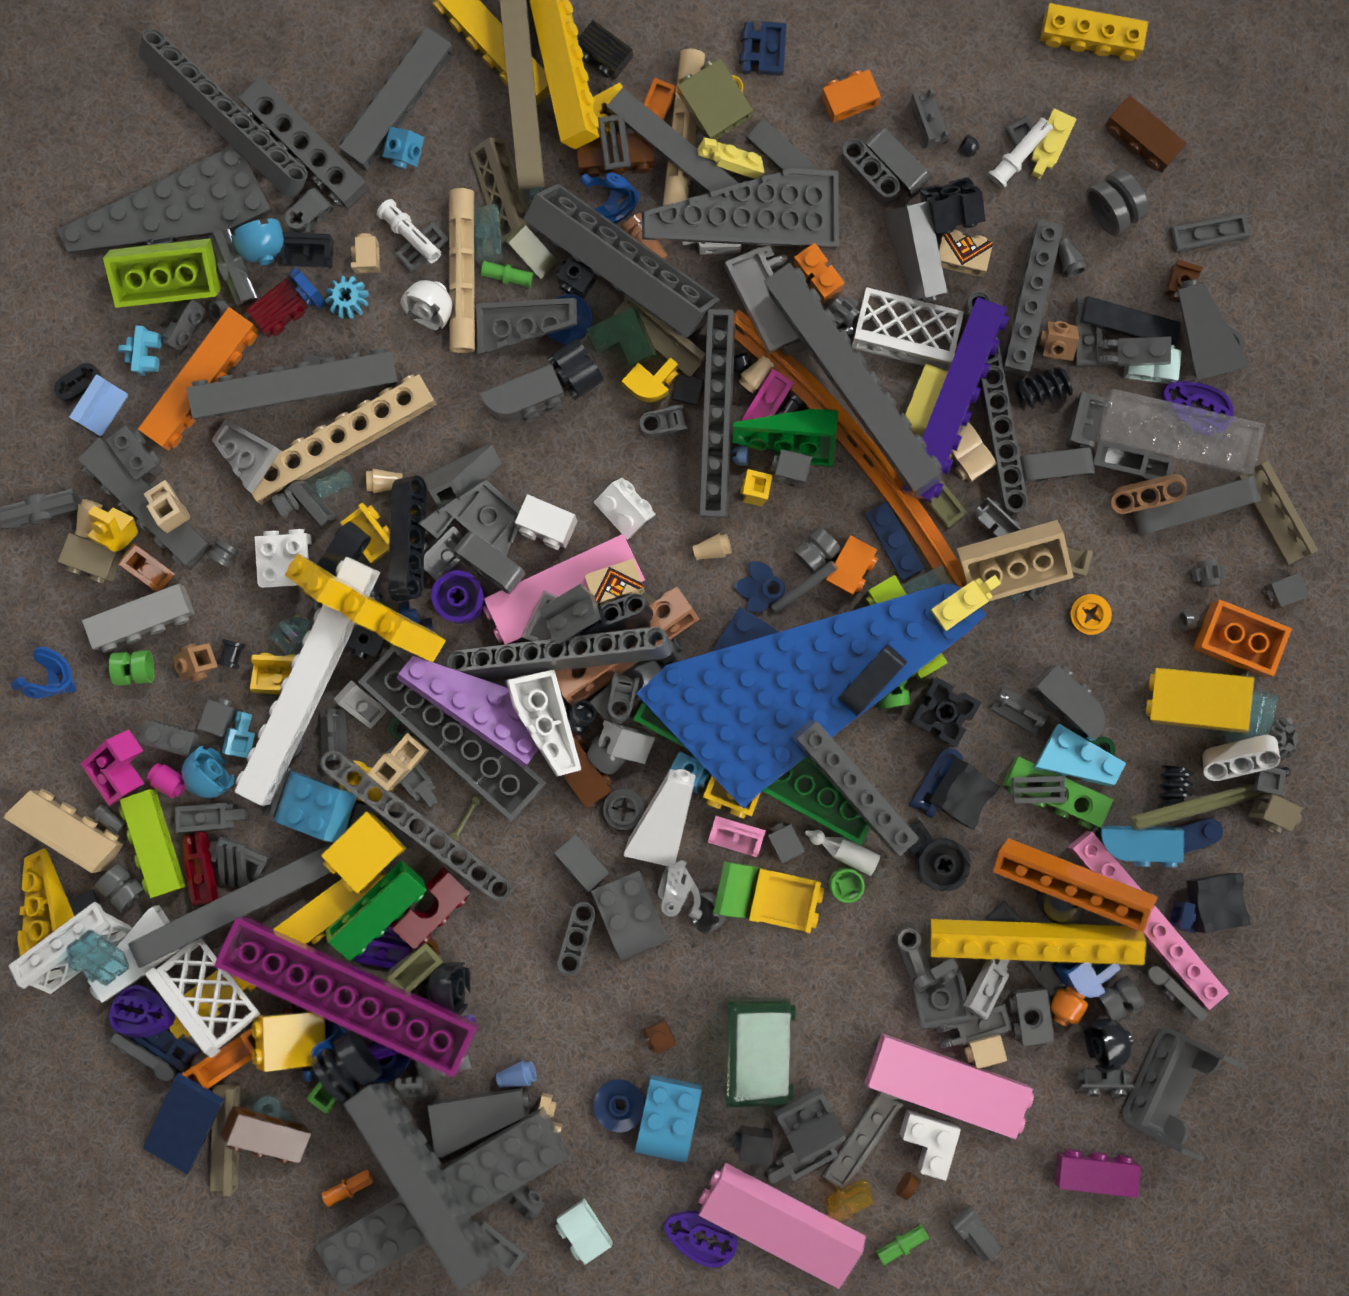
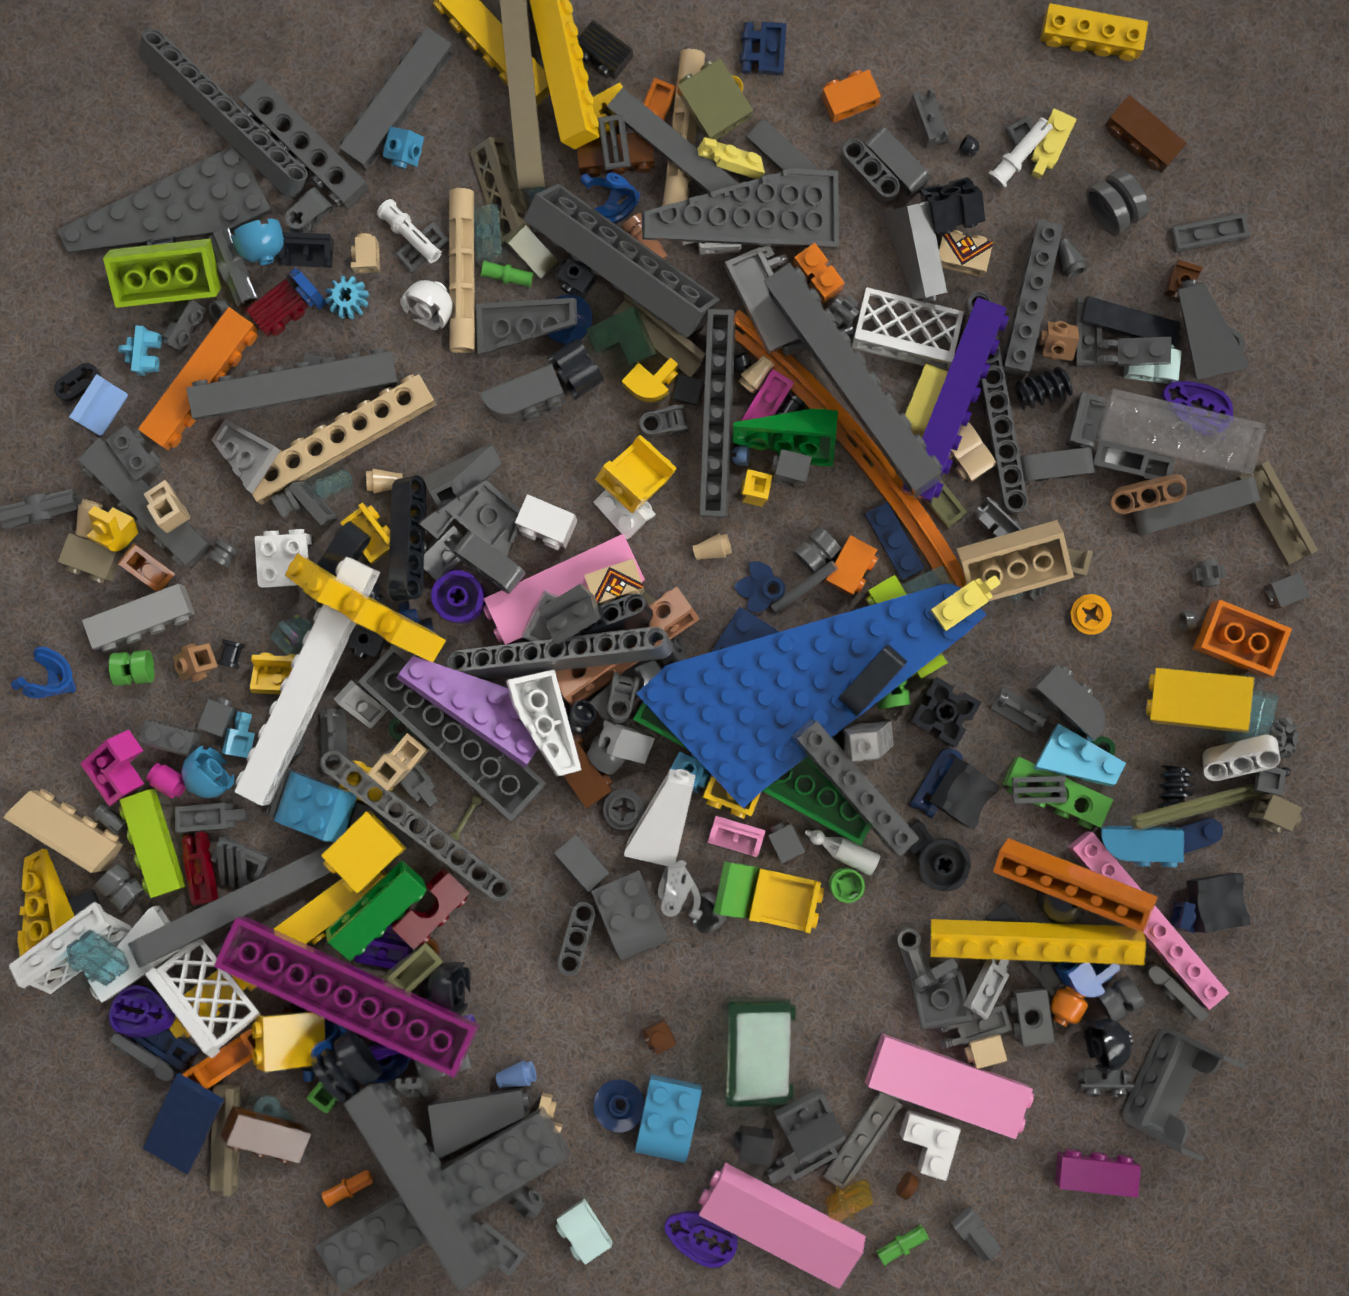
(636, 474): none -> yellow panel
(867, 740): none -> light grey slope

